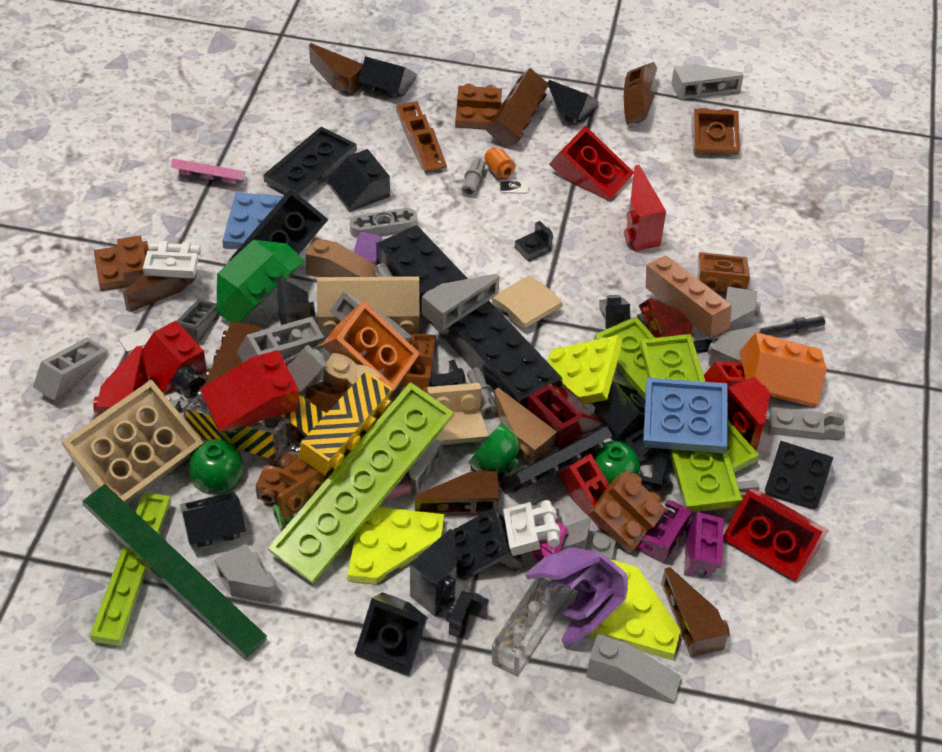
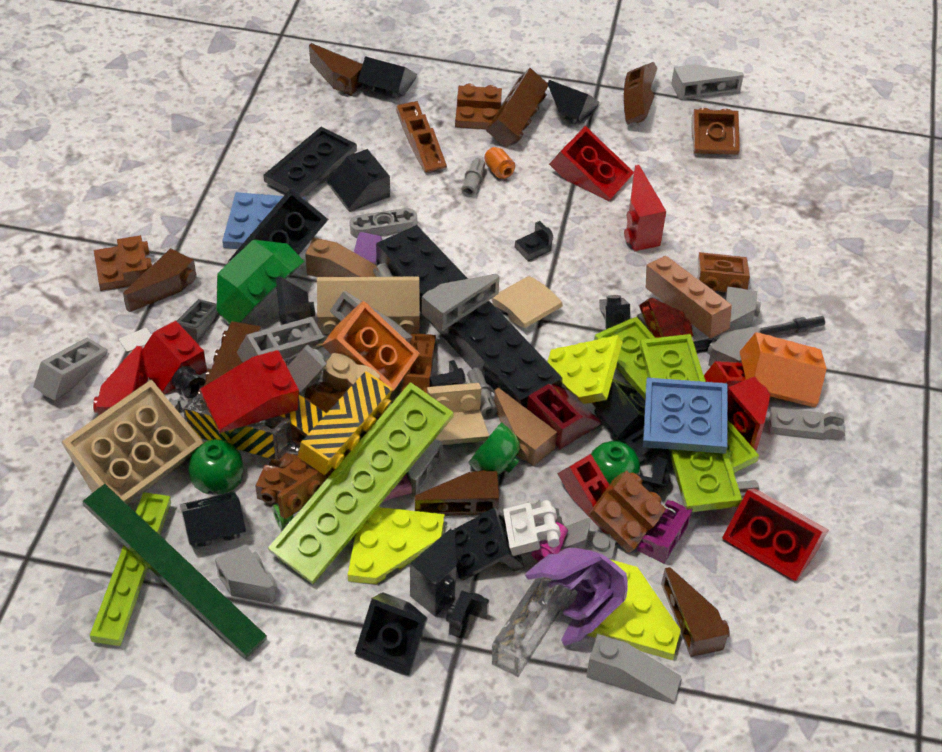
(172, 259): white plate -> none
(208, 171): bright pink plate -> none
(514, 186): sticker -> none
(555, 461): black plate -> none
(704, 544): magenta hinge -> none
(798, 474): black bracket -> none

